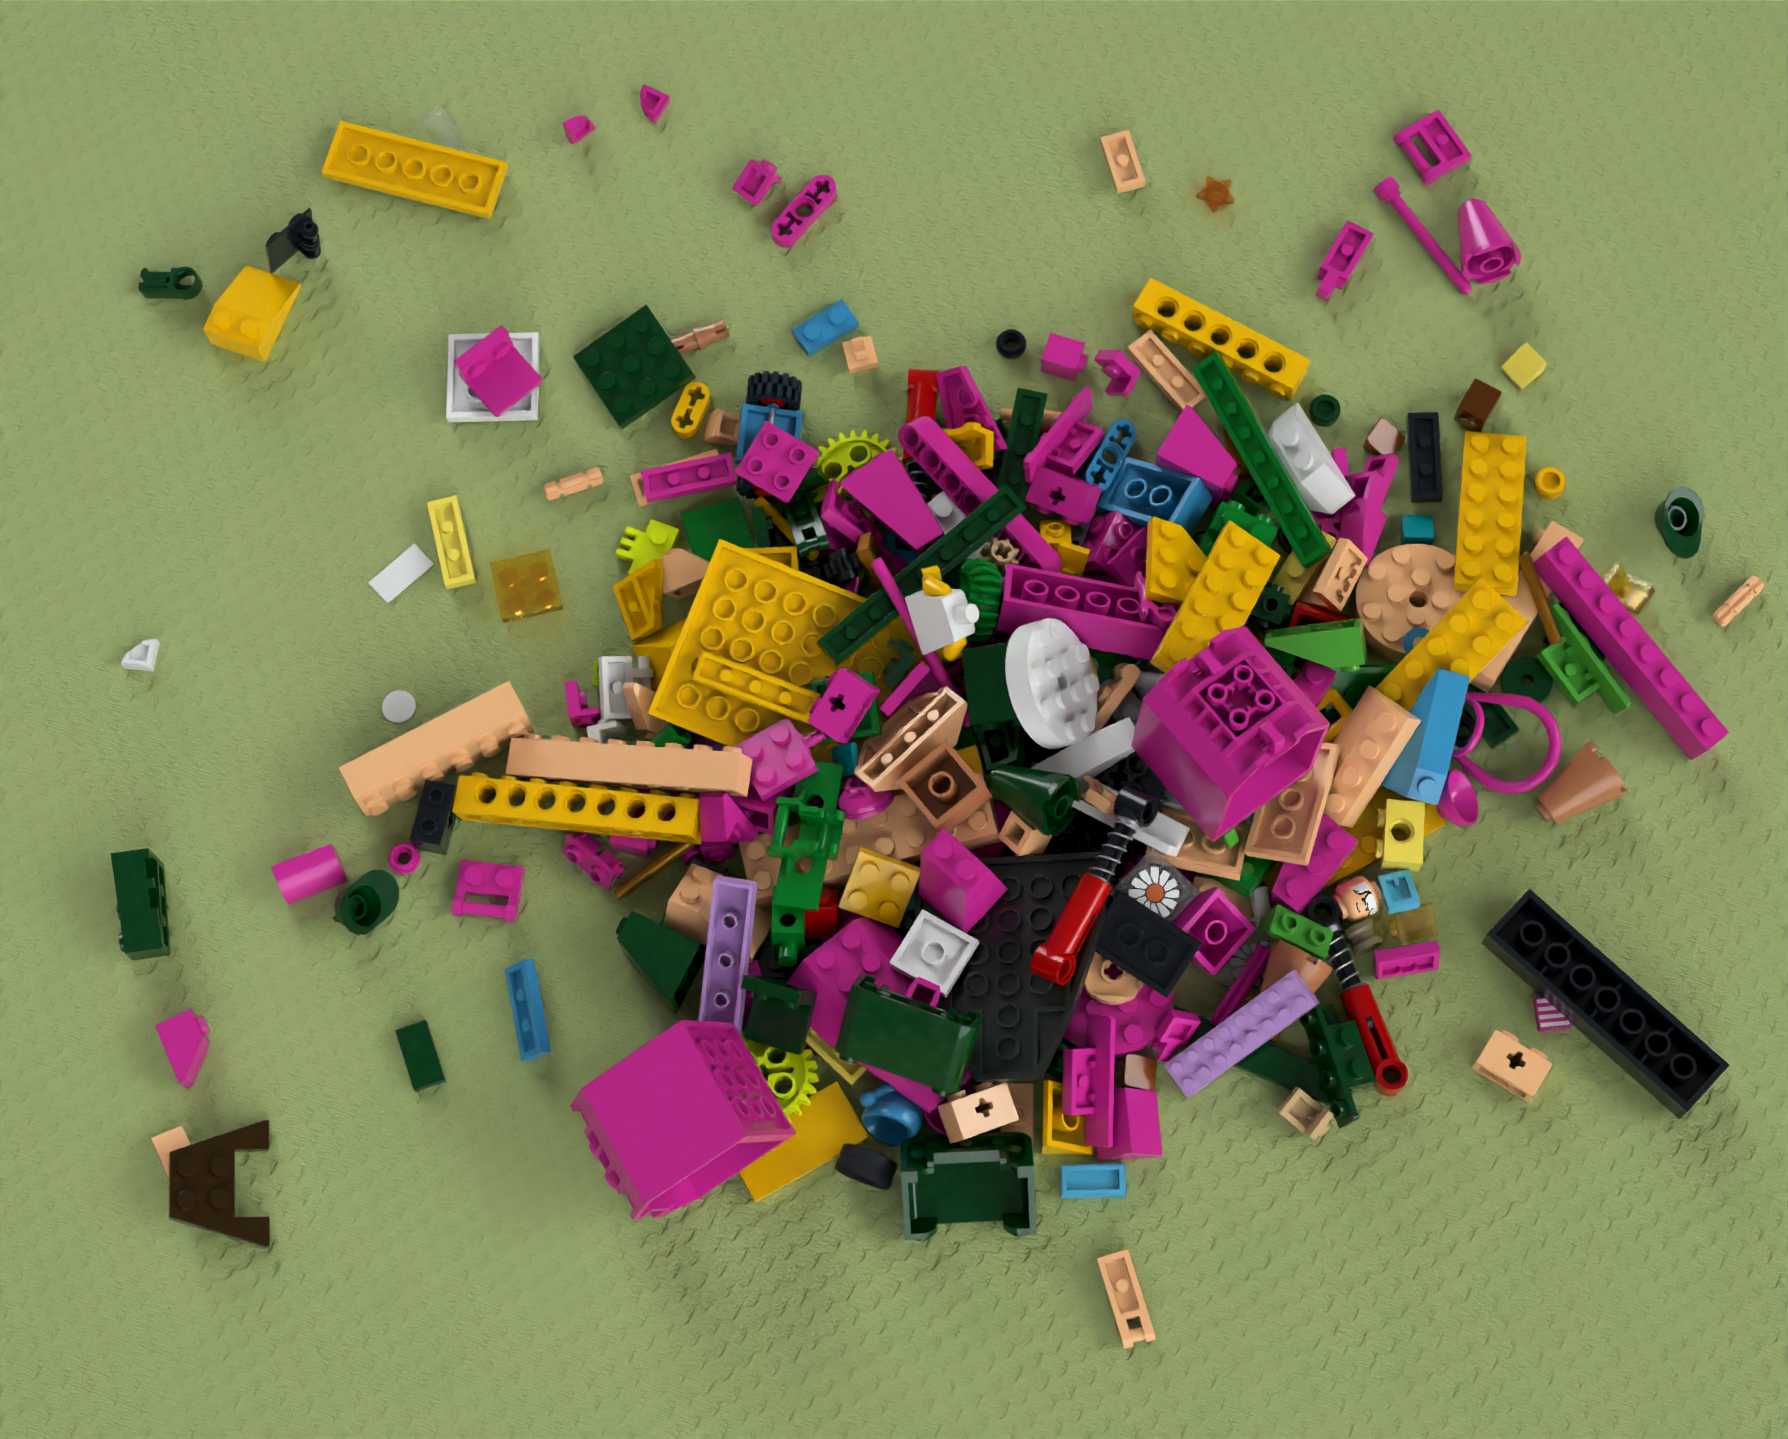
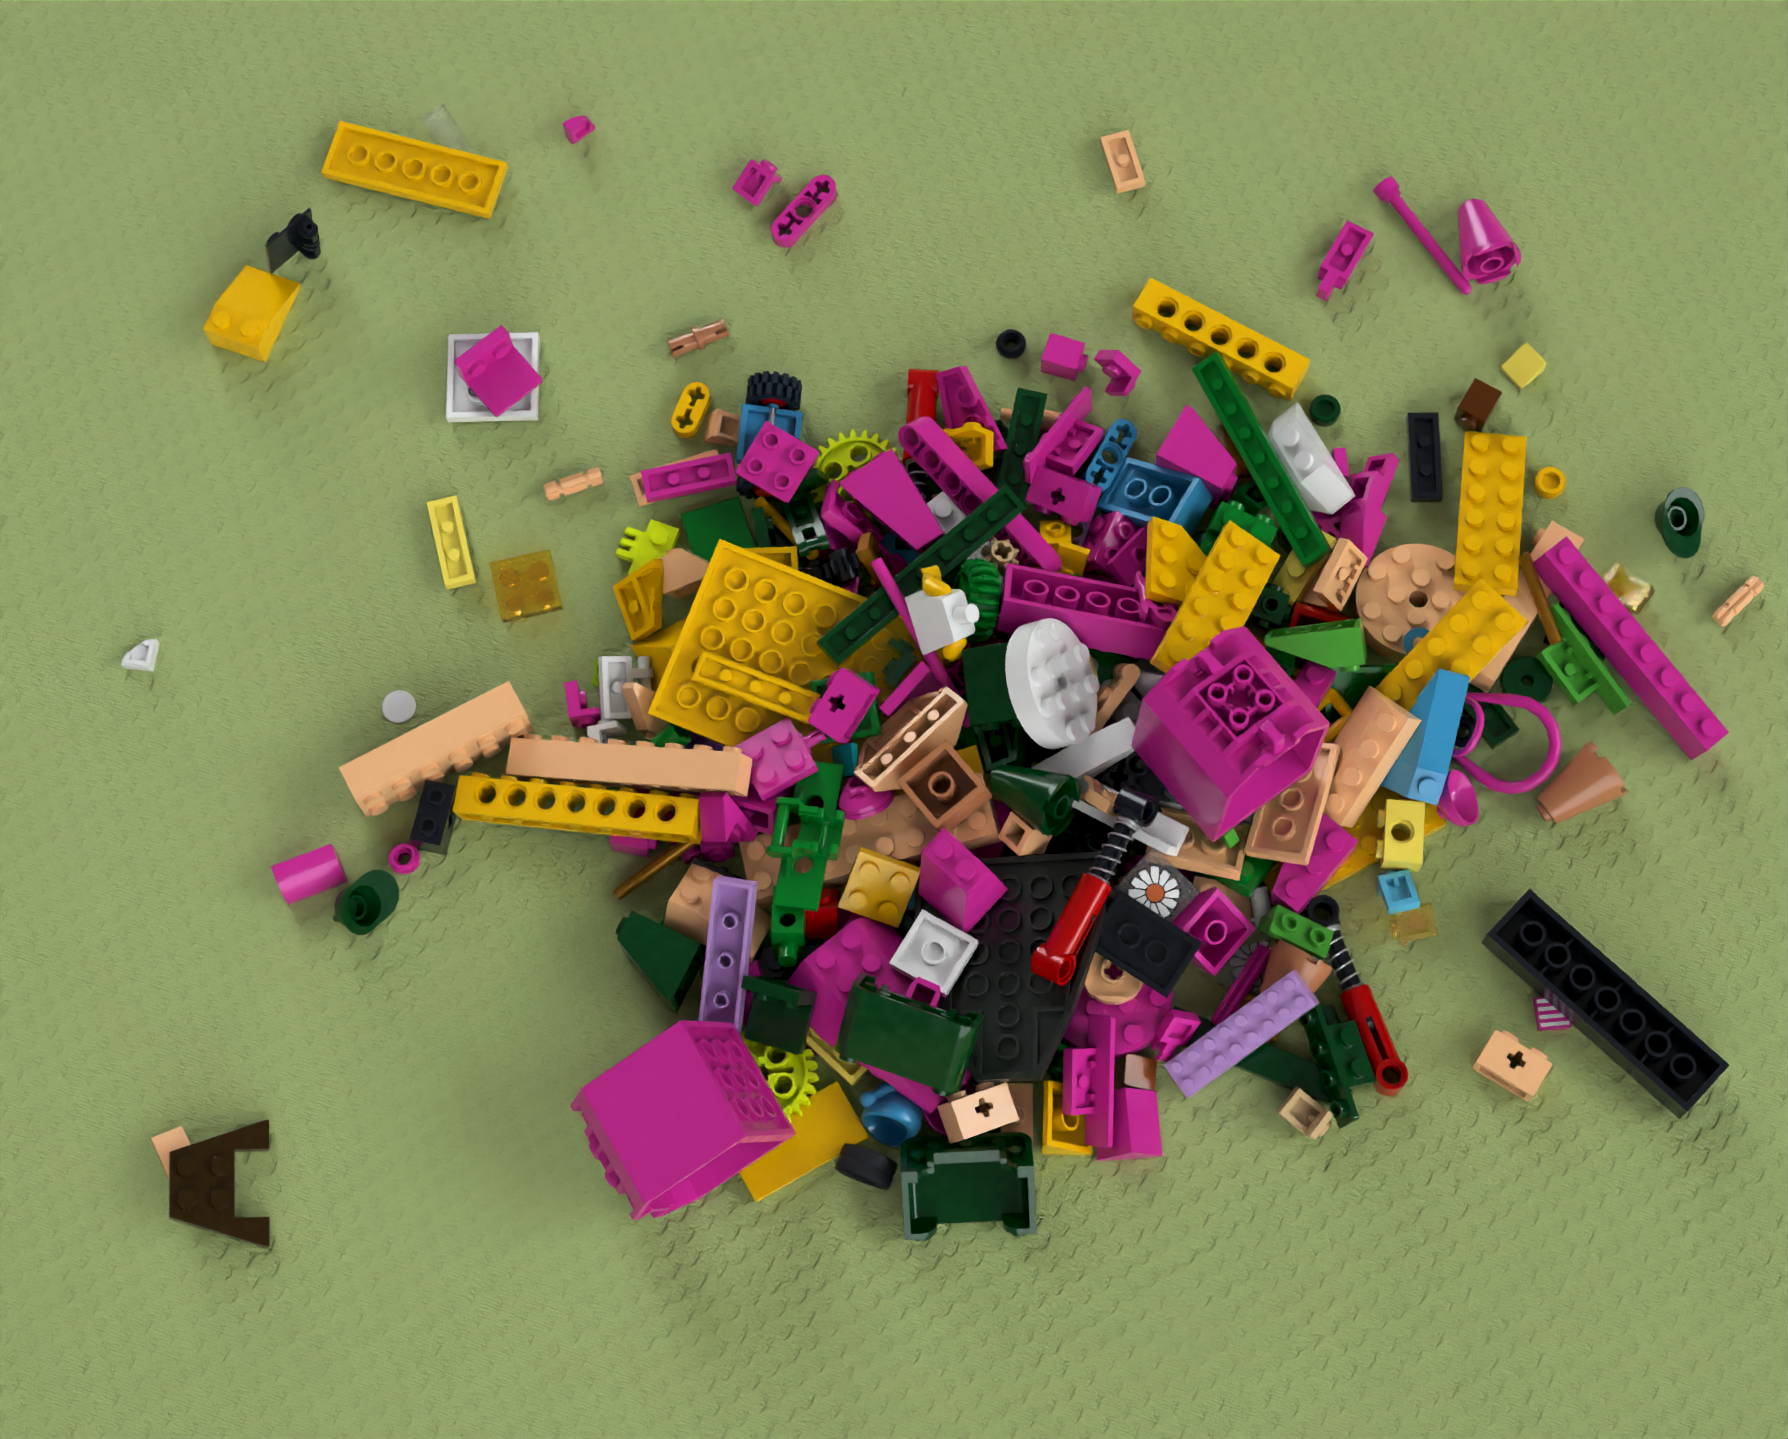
(141, 903): dark green wedge -> none
(166, 284): dark green piece -> none
(185, 1044): dark pink slope -> none
(401, 573): white sticker -> none
(420, 1055): dark green tile -> none
(488, 881): dark pink plate -> none
(527, 1010): dark azure plate -> none
(582, 851): dark pink hinge -> none
(634, 367): dark green plate -> none
(653, 102): dark pink tile -> none
(825, 328): dark azure plate -> none
(860, 354): light nougat tile -> none
(1092, 1181): medium azure tile -> none
(1125, 1297): light nougat plate -> none
(1167, 372): light nougat plate -> none
(1216, 201): clear orange plate -> none
(1357, 899): light nougat head -> none
(1363, 937): dark tan wheel -> none
(1383, 439): slope -> none
(1406, 960): dark pink plate -> none
(1417, 529): teal slope -> none
(1439, 141): dark pink plate -> none

